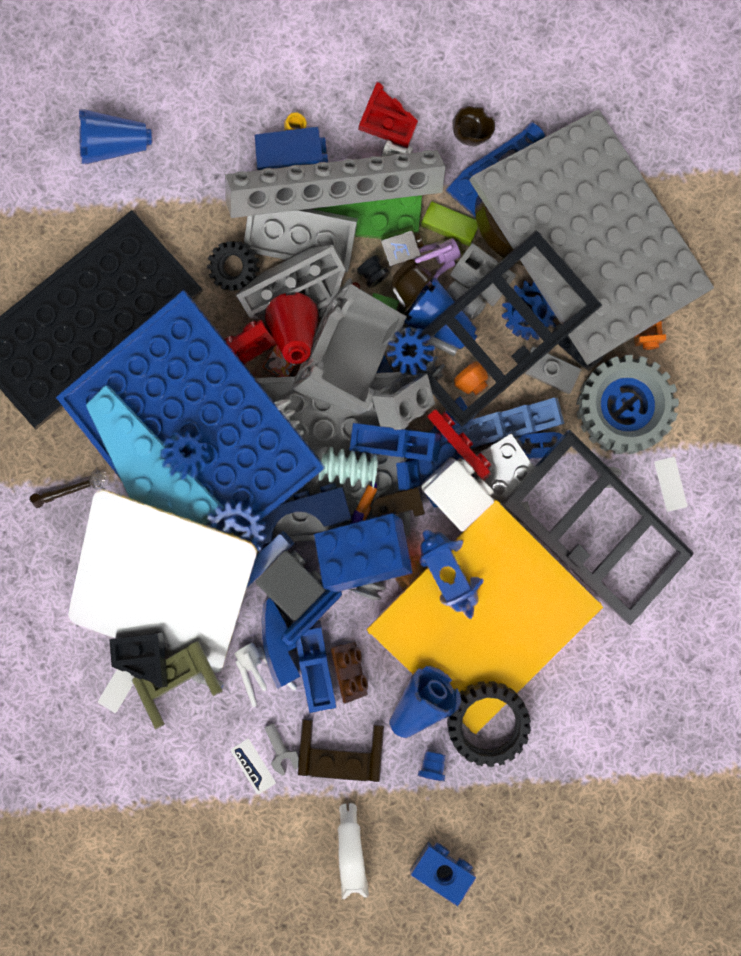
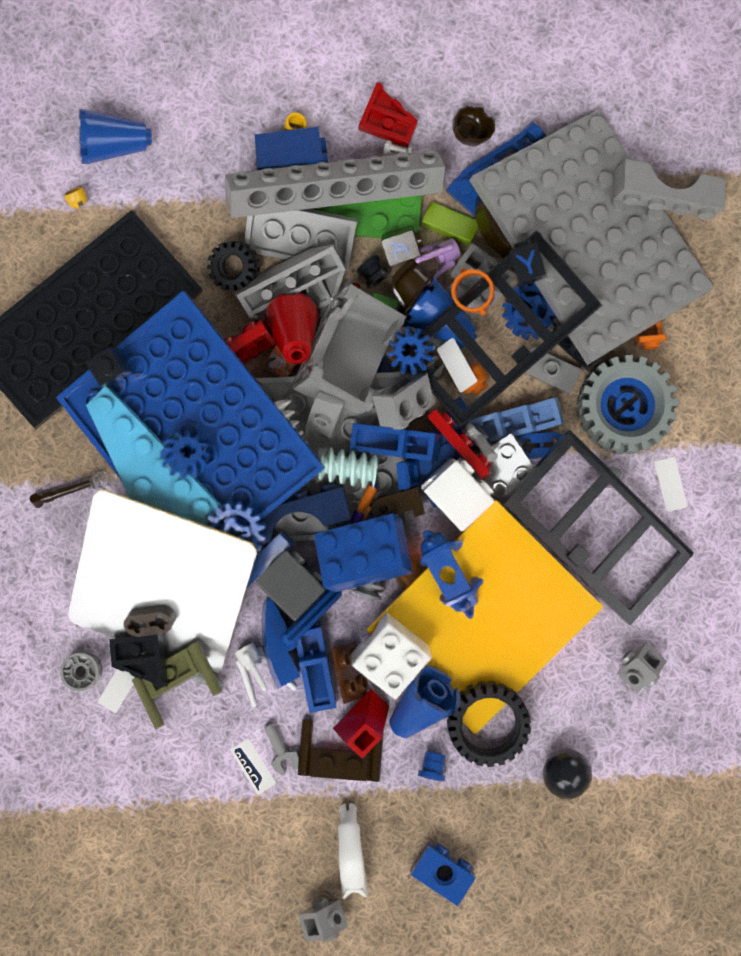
(76, 195): none -> yellow hinge
(76, 681): none -> light grey wheel
(109, 367): none -> black brick
(148, 617): none -> dark brown beam
(323, 920): none -> light grey brick
(324, 414): none -> light grey plate
(363, 723): none -> red slope
(391, 656): none -> white piece
(456, 365): none -> white sticker
(464, 274): none -> orange piece
(480, 438): none -> light grey bar
(528, 262): none -> black brick
(567, 774): none -> black piece
(638, 185): none -> light grey arch
(641, 667): none -> light grey brick

